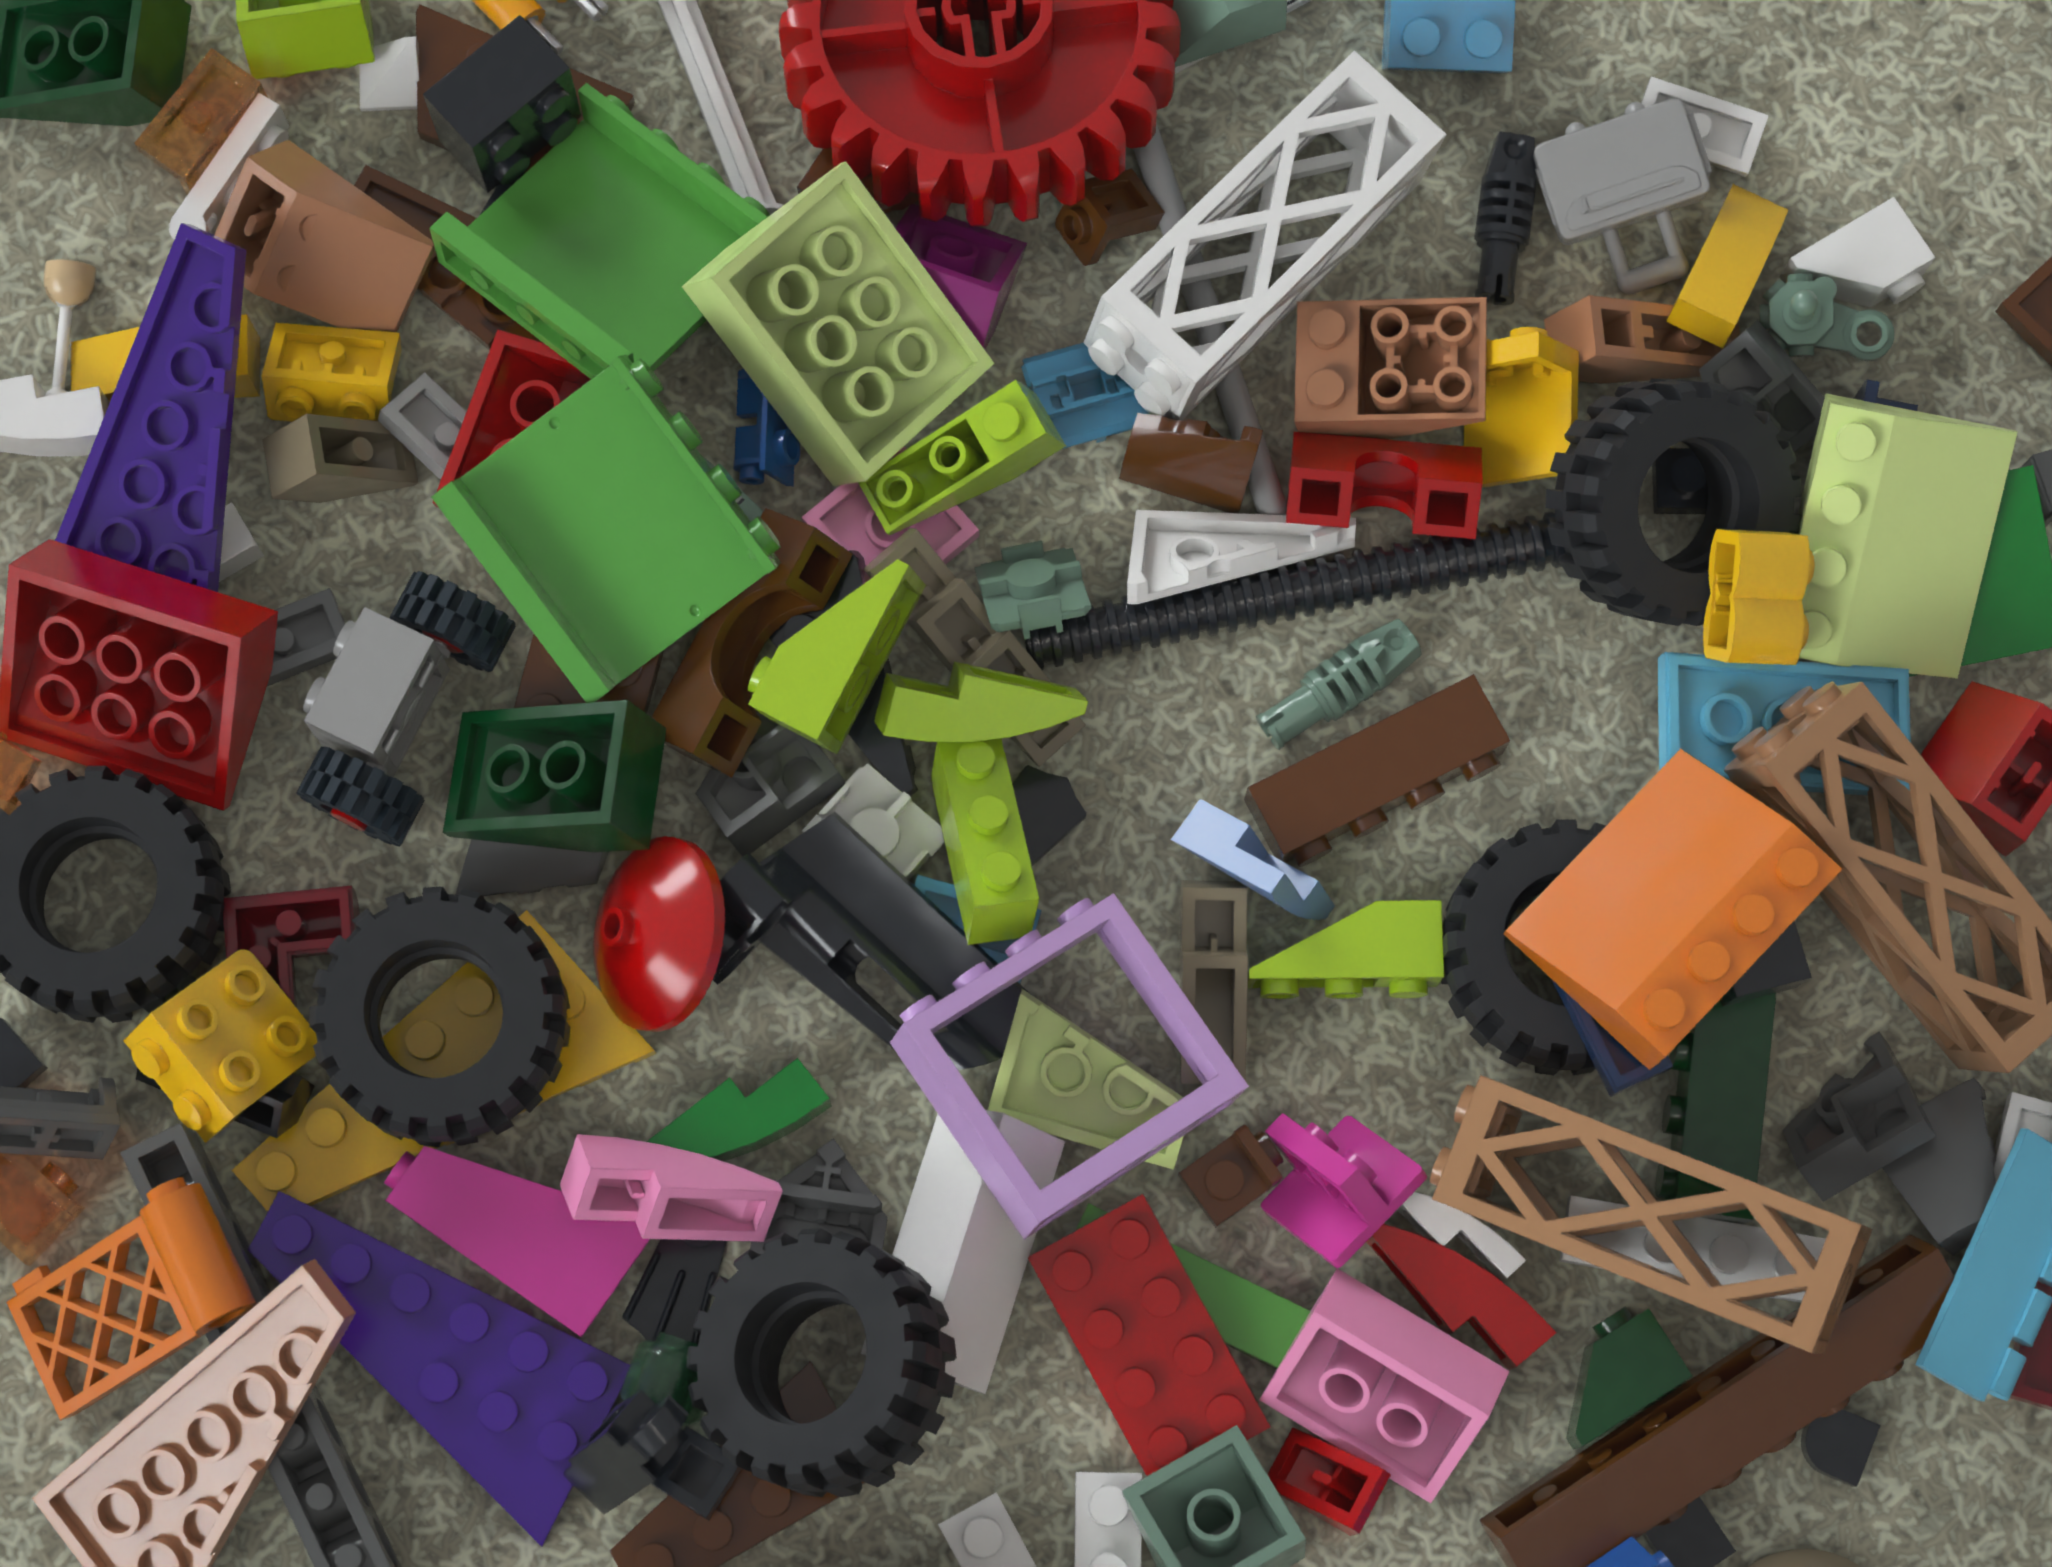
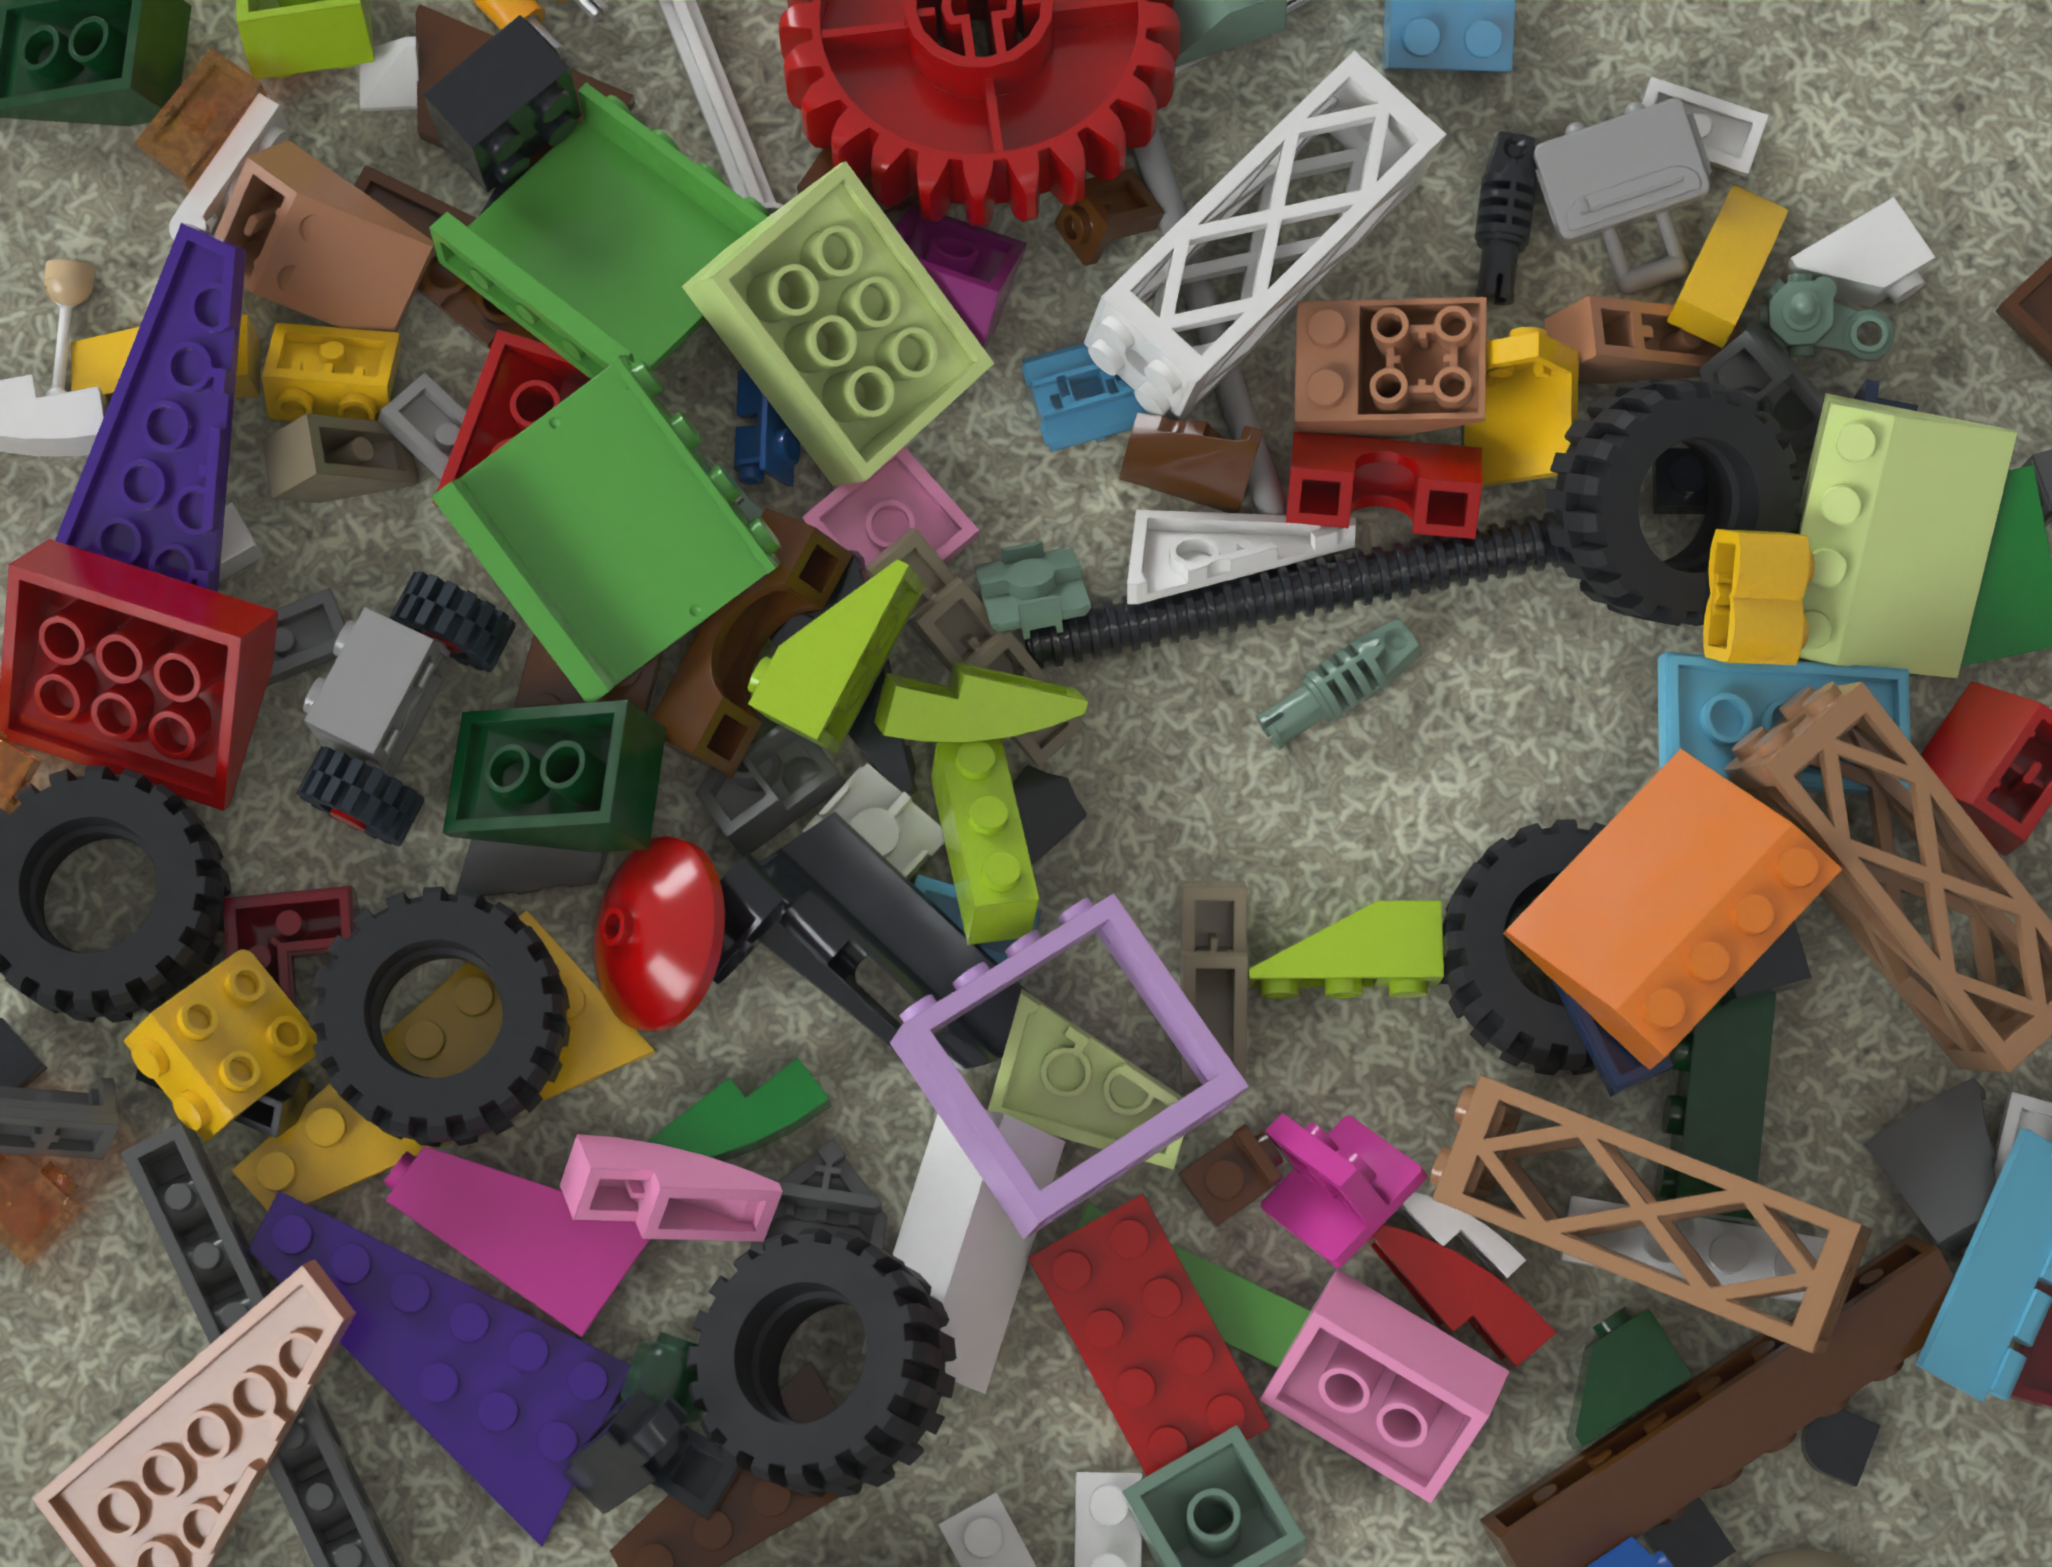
(186, 1266): orange piece -> none
(675, 1288): black piece -> none
(964, 458): lime slope -> none
(1241, 855): slope -> none
(1327, 1481): red slope -> none
(1377, 771): reddish brown brick -> none
(1858, 1124): dark grey slope -> none

